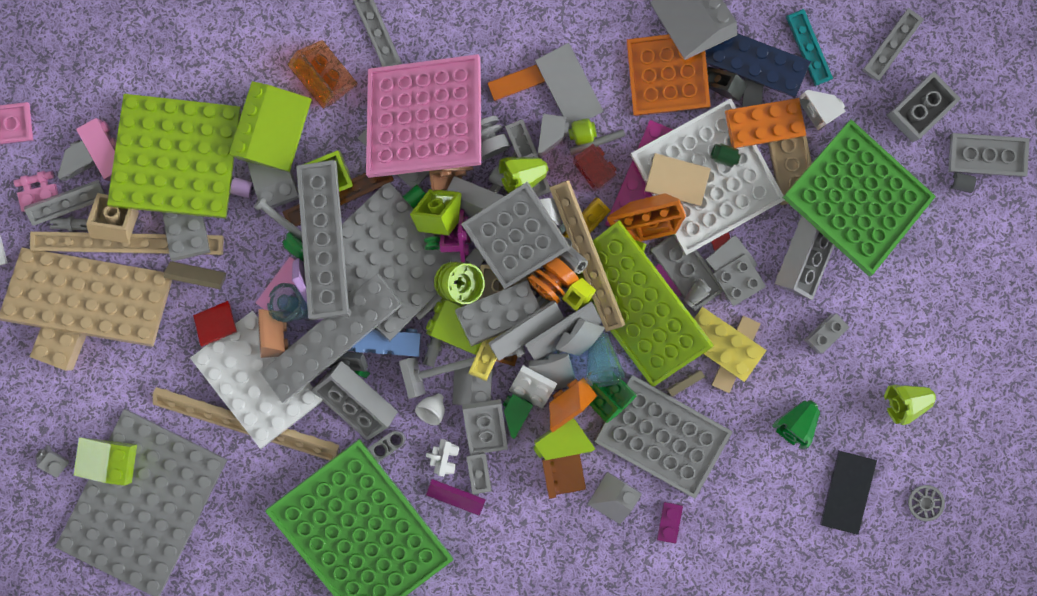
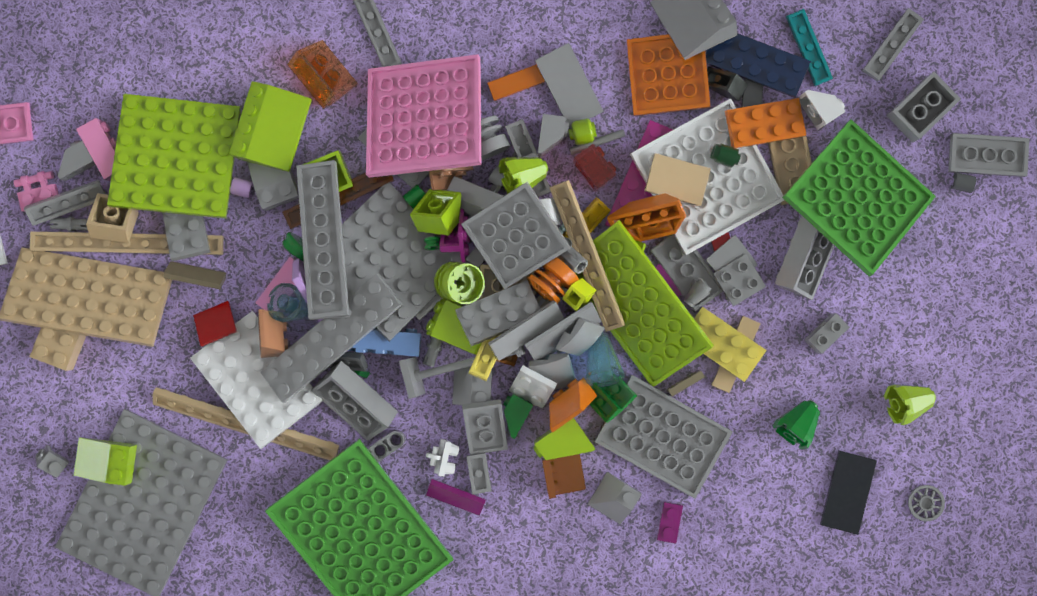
(277, 217): light grey bar -> none
(431, 409): white helmet -> none

